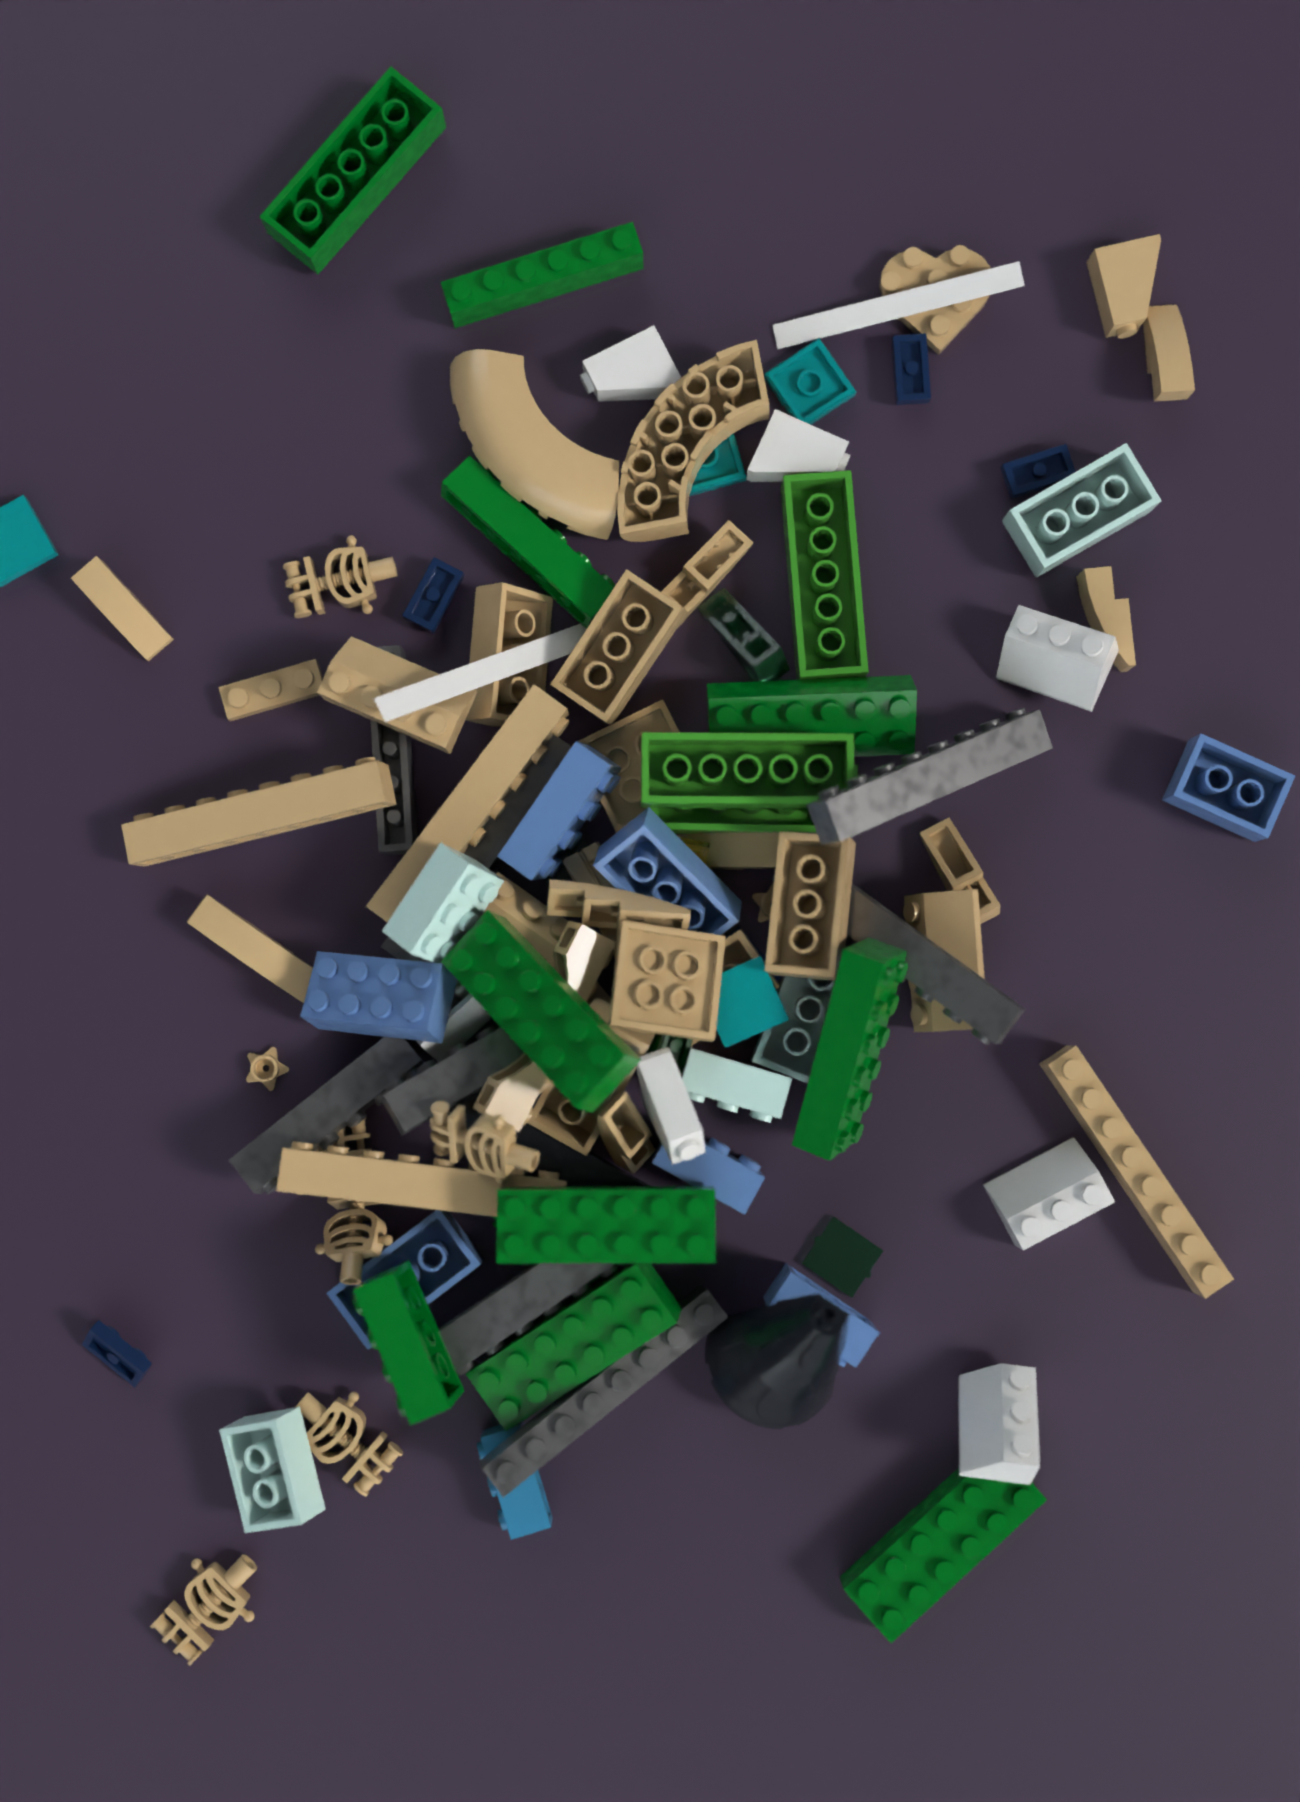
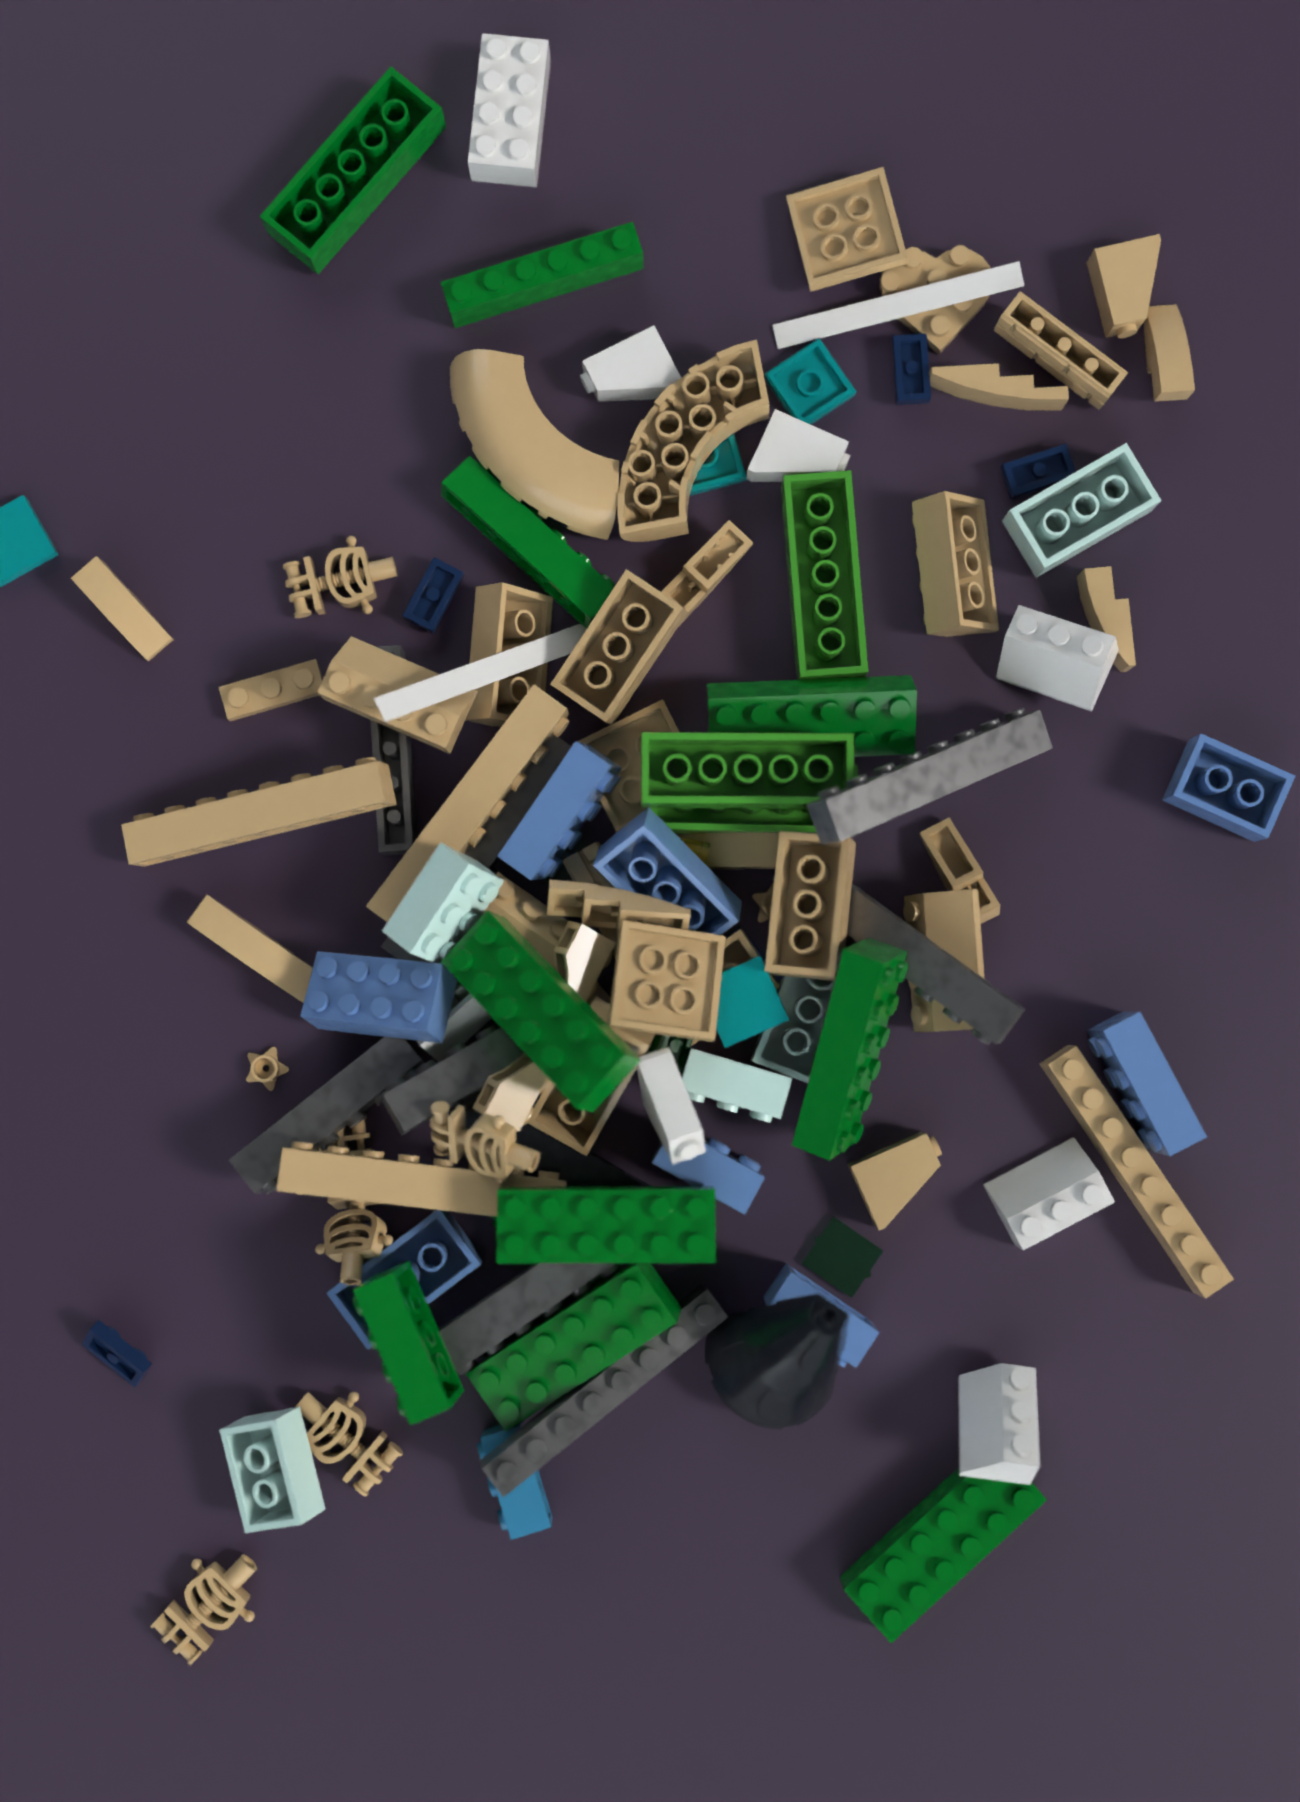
(509, 110): none -> white brick
(625, 1133): tan slope -> none
(744, 637): clear green slope -> none
(847, 229): none -> tan plate
(894, 1175): none -> tan slope
(954, 565): none -> tan slope
(984, 385): none -> tan slope
(1059, 350): none -> tan brick
(1145, 1083): none -> medium blue brick

